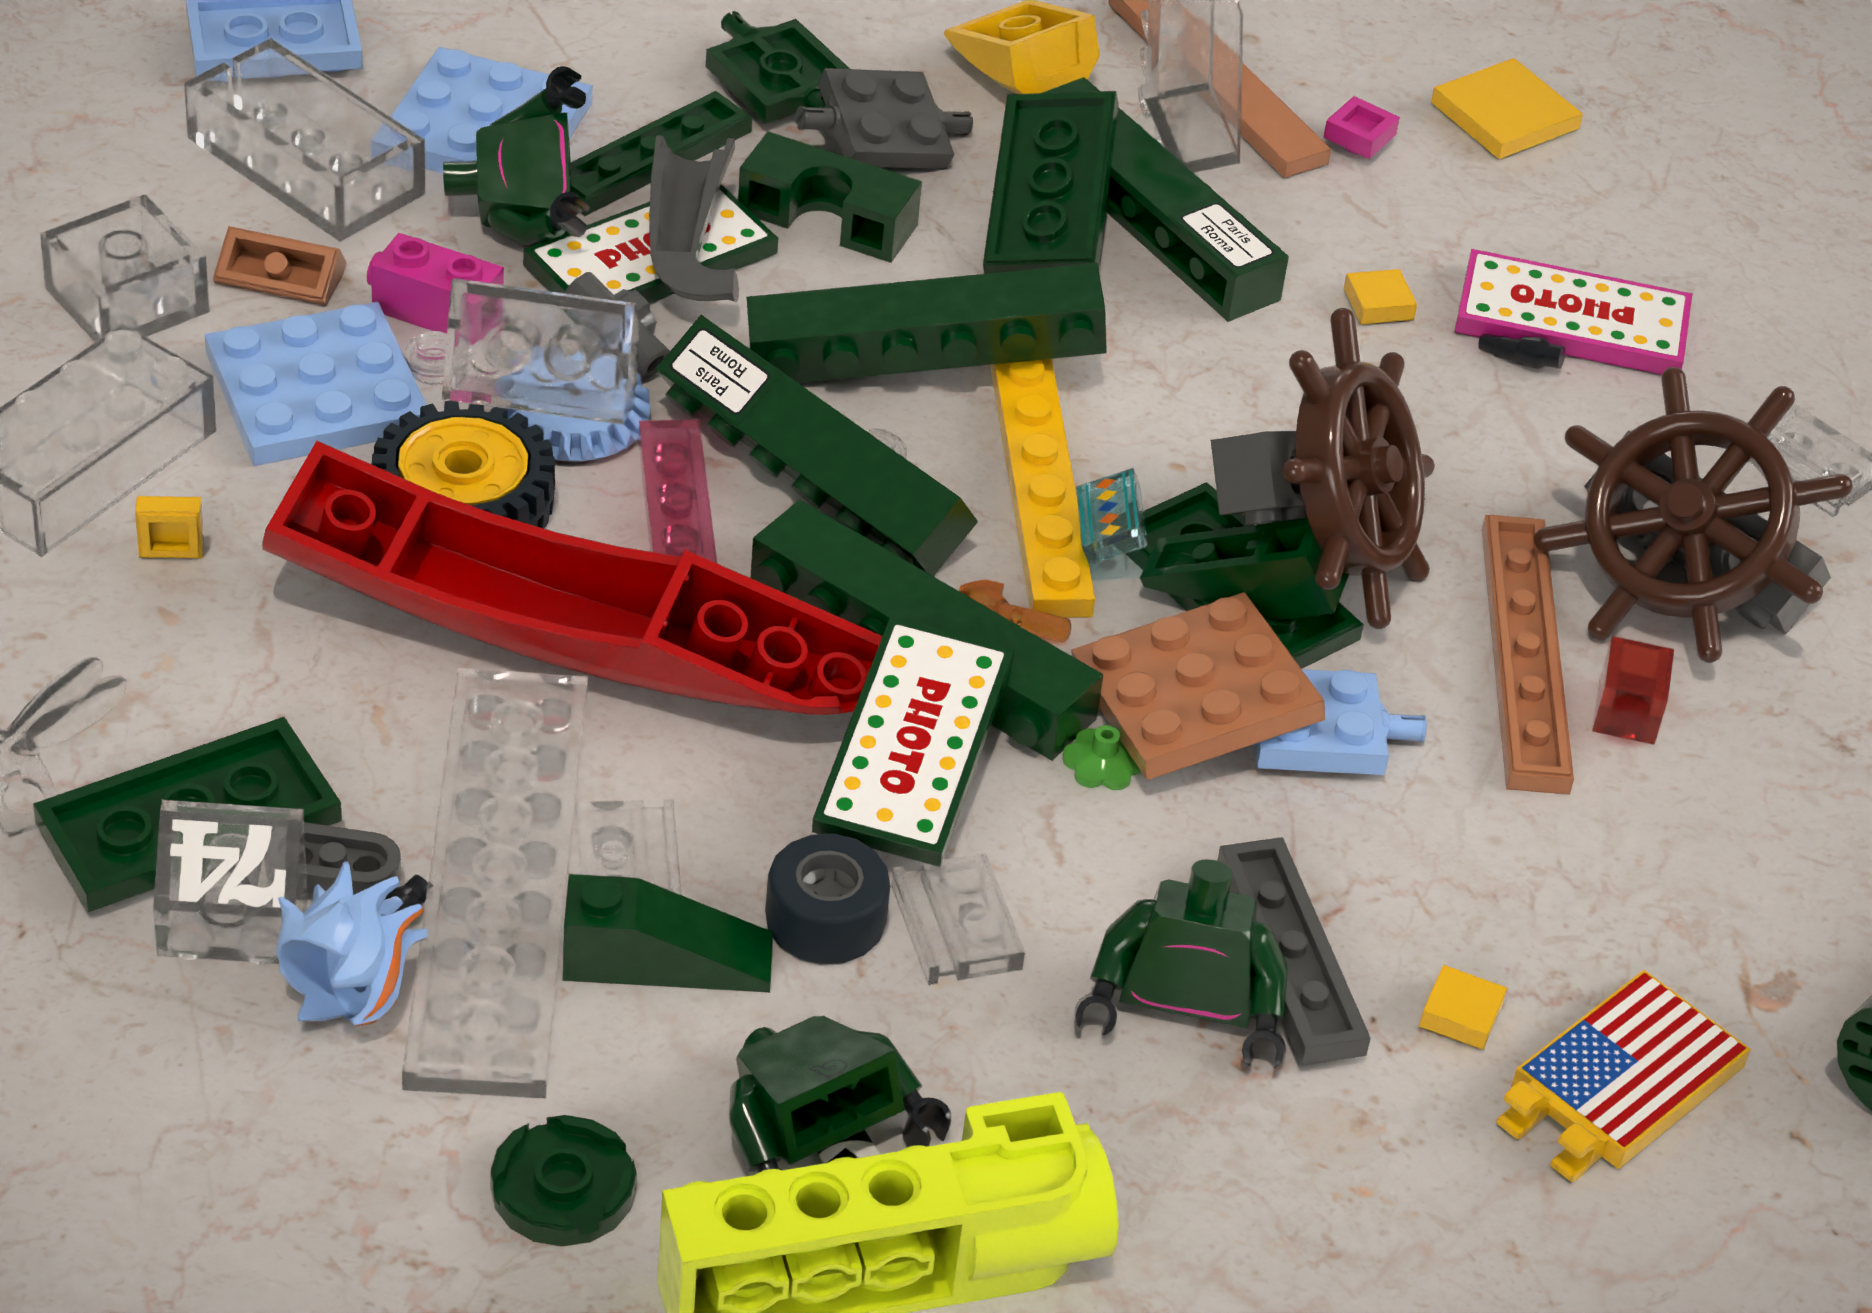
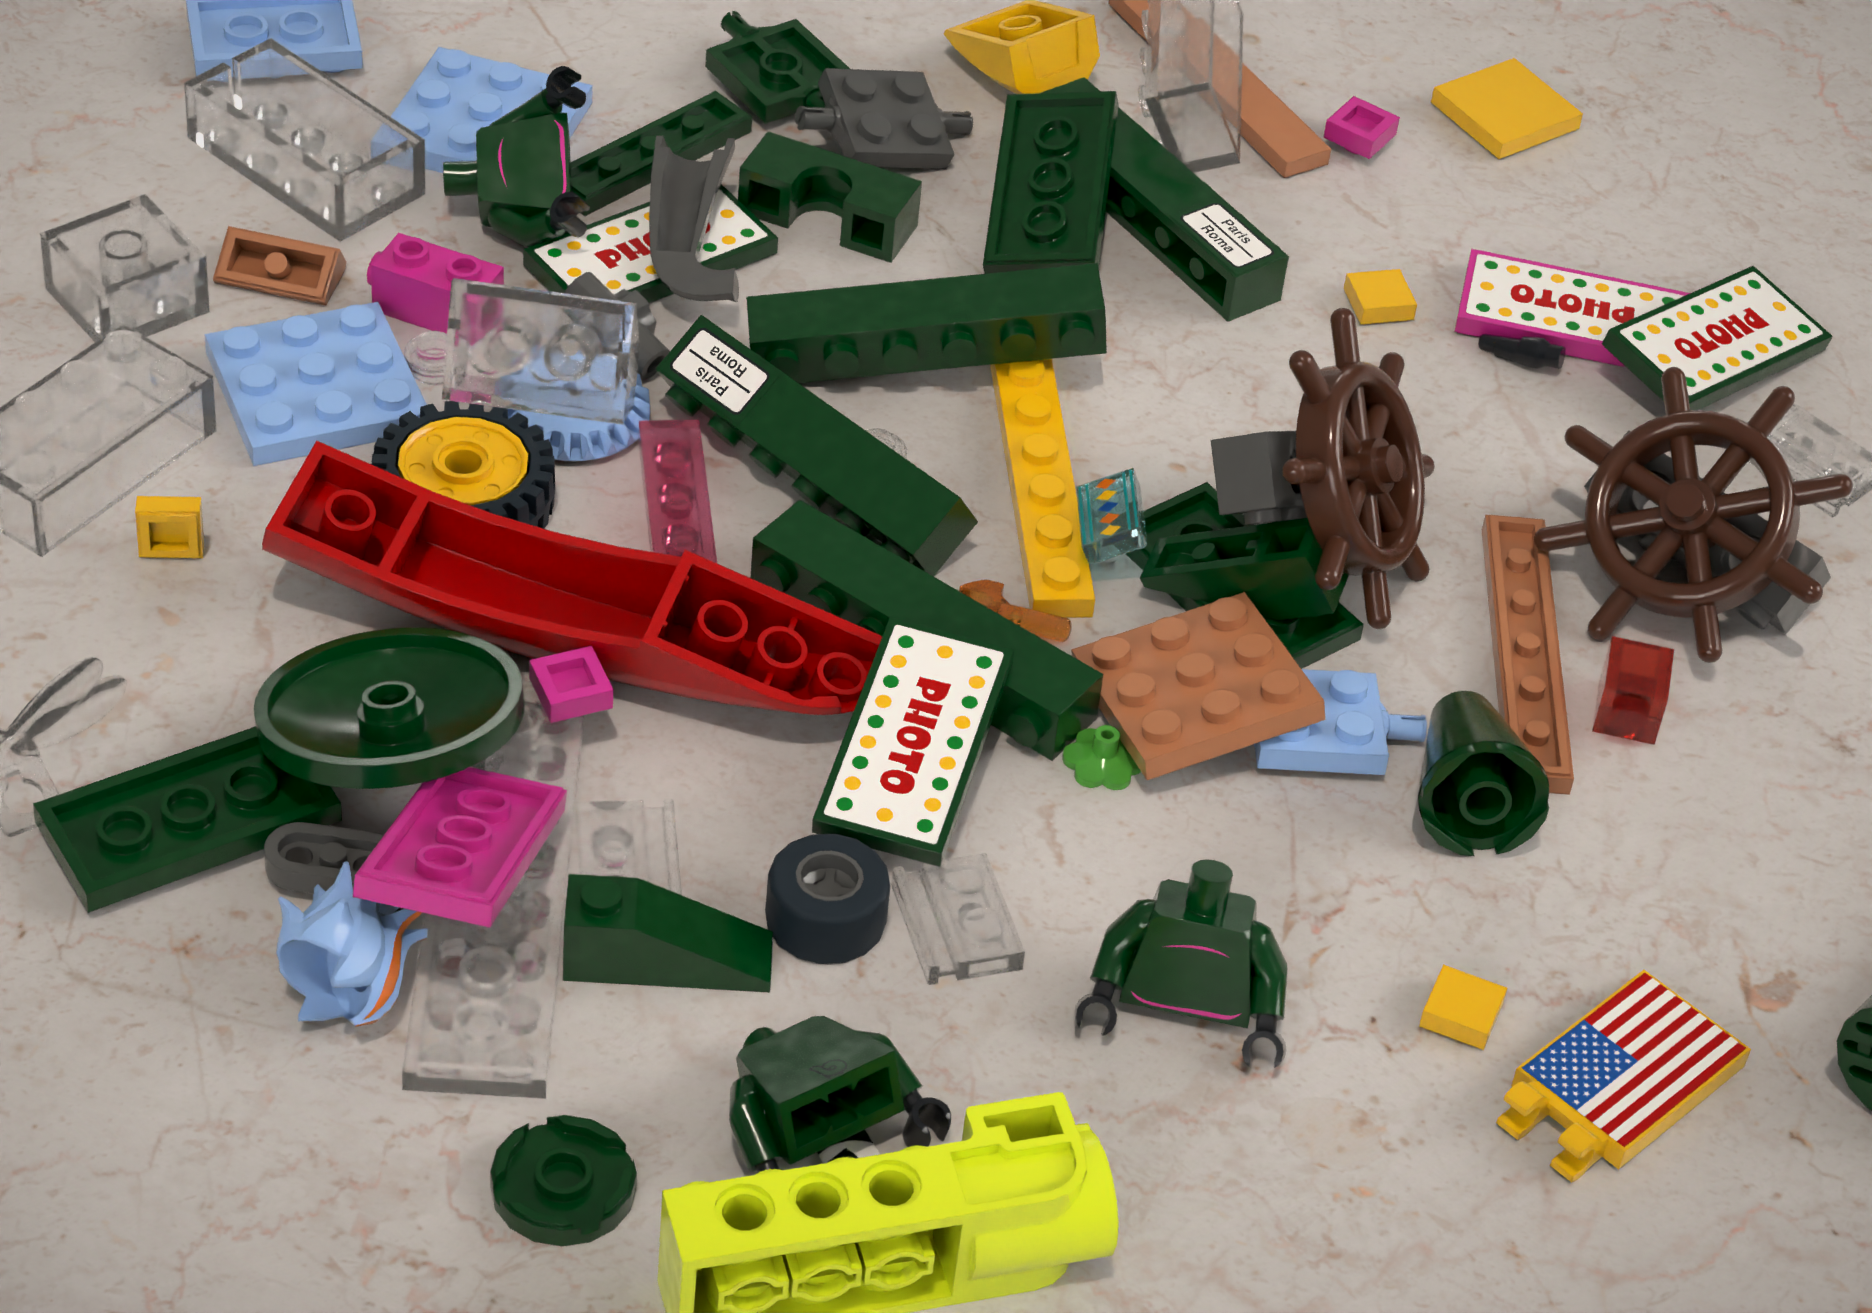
(224, 878): clear slope -> none
(389, 708): none -> dark green dish
(461, 845): none -> dark pink tile
(571, 684): none -> dark pink plate
(1318, 1002): dark grey plate -> none
(1479, 779): none -> dark green cone
(1719, 338): none -> tile

